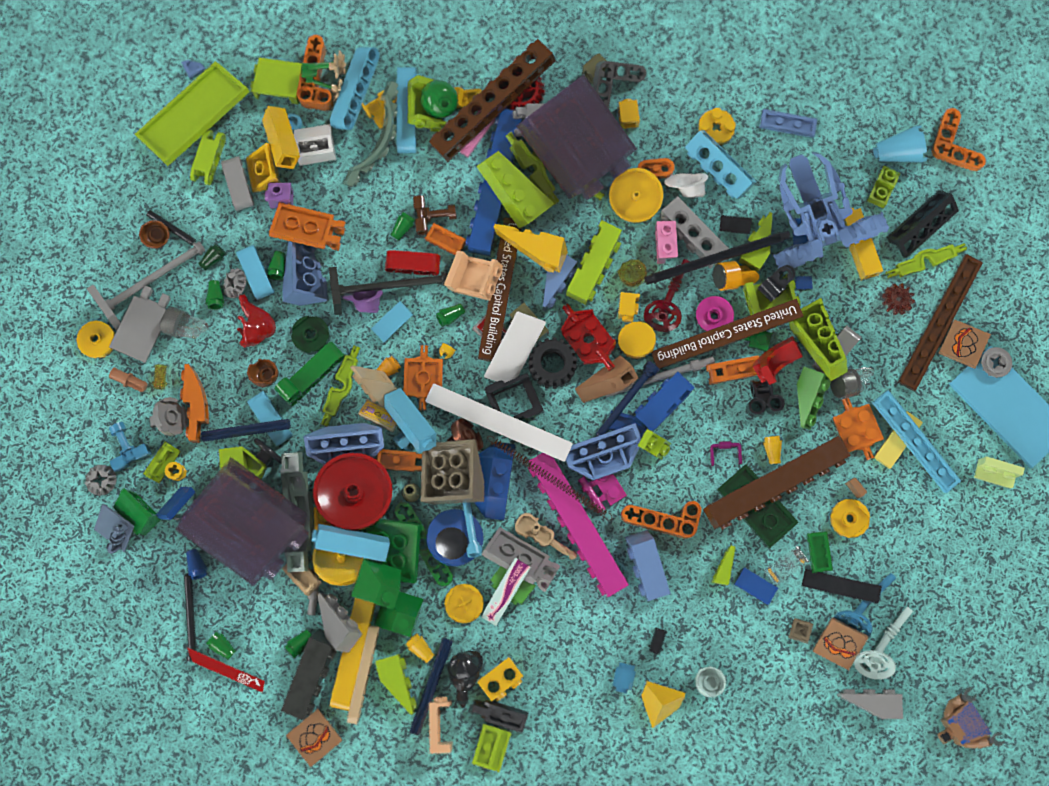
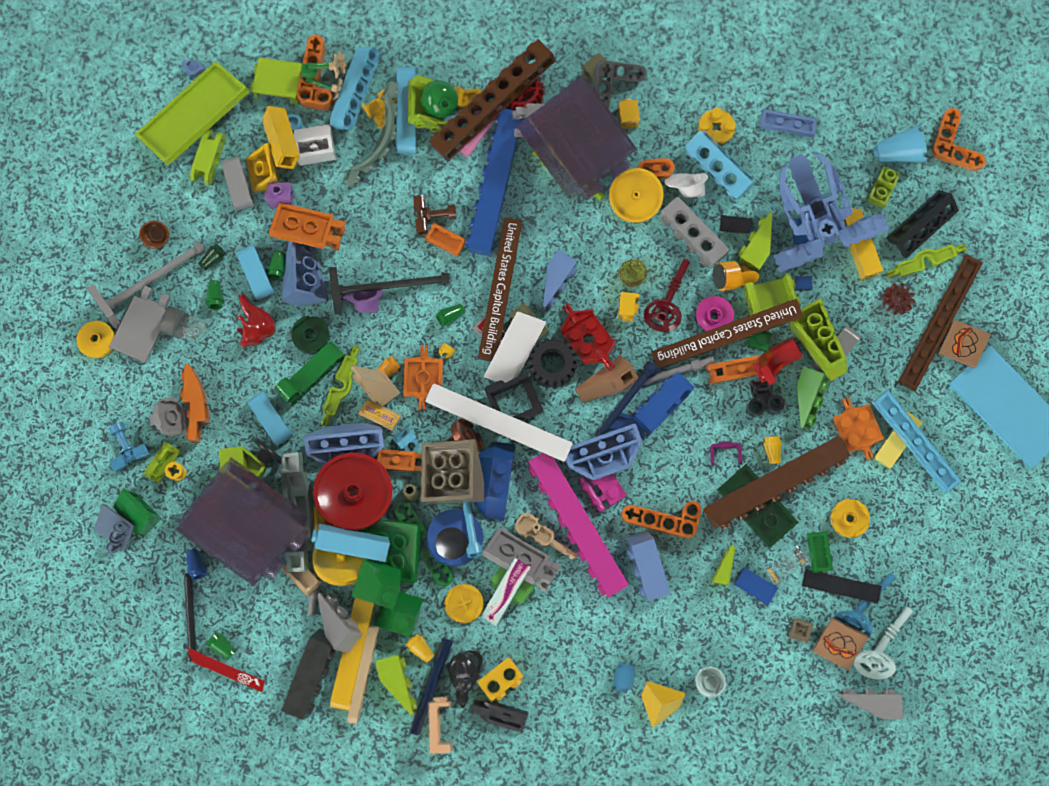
(107, 484): light grey gear -> none
(128, 380): nougat axle -> none
(159, 377): clear yellow pin -> none
(172, 228): black bar -> none
(175, 503): blue tile -> none
(237, 278): light grey gear -> none
(245, 430): dark blue axle -> none
(256, 371): dark orange hair -> none
(298, 643): green cone -> none
(314, 737): medium nougat tile -> none
(392, 321): medium azure slope -> none
(402, 226): green cone -> none
(410, 420): medium azure brick -> none
(416, 262): red beam -> none
(473, 276): light nougat panel -> none
(491, 748): lime plate -> none
(514, 190): lime wedge -> none
(526, 160): lime piece -> none
(542, 471): piece -> none
(544, 249): yellow wedge -> none
(594, 263): lime wedge -> none
(637, 340): yellow tile -> none
(654, 444): lime slope -> none
(657, 641): black pin -> none
(666, 241): bright pink bracket -> none
(718, 257): black piece -> none
(776, 284): black piece -> none
(850, 383): clear piece -> none
(856, 487): medium nougat tile -> none
(965, 724): medium nougat torso -> none
(997, 472): yellowish green bracket -> none
(1004, 360): light grey gear -> none

